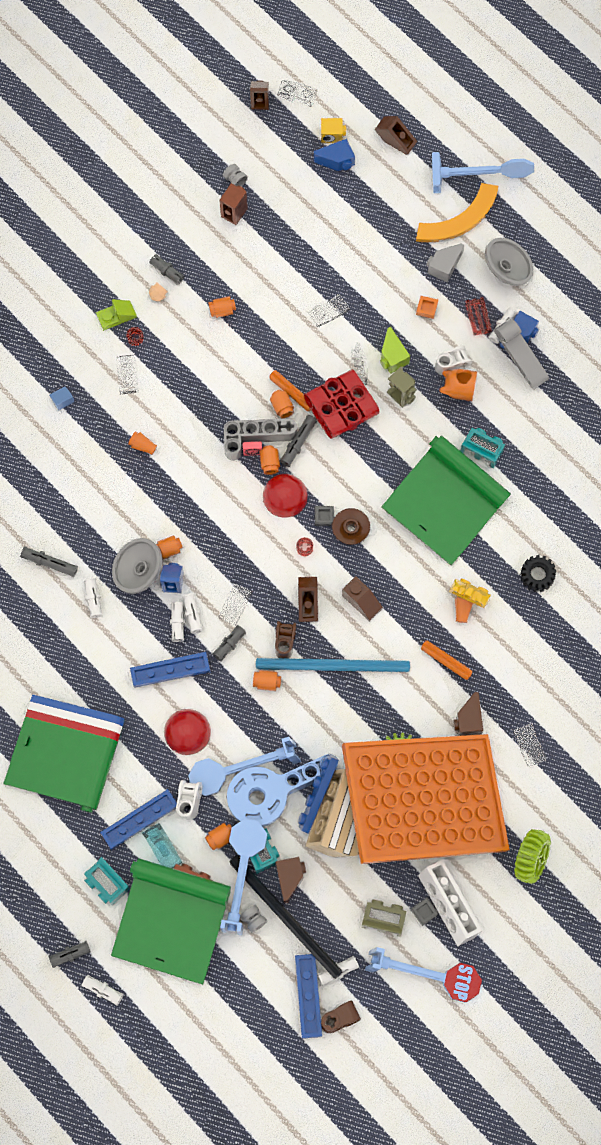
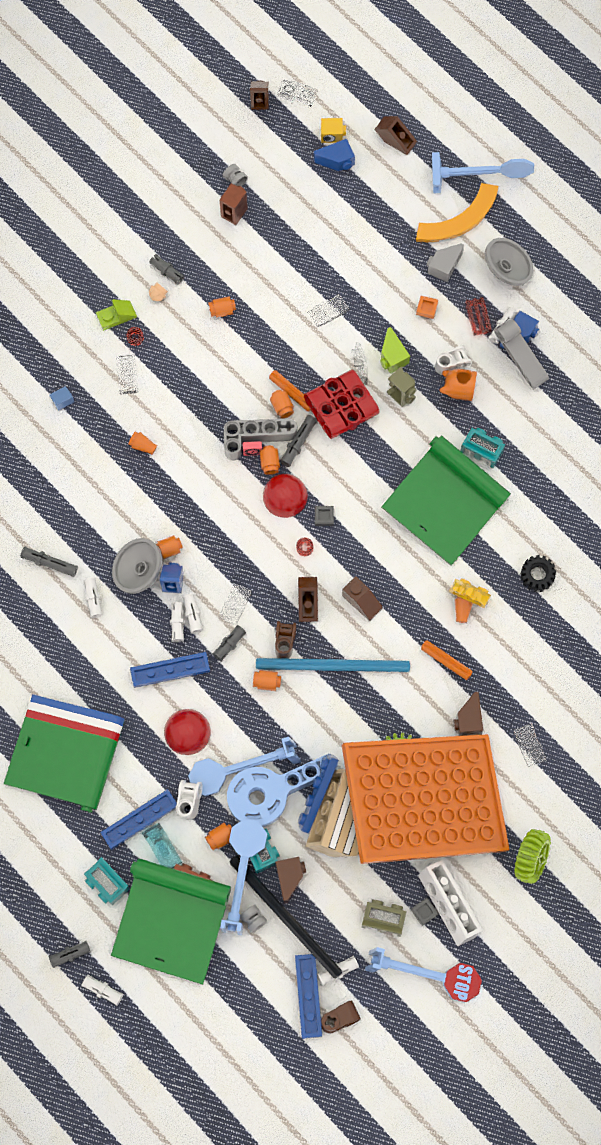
(354, 518): reddish brown dish -> none

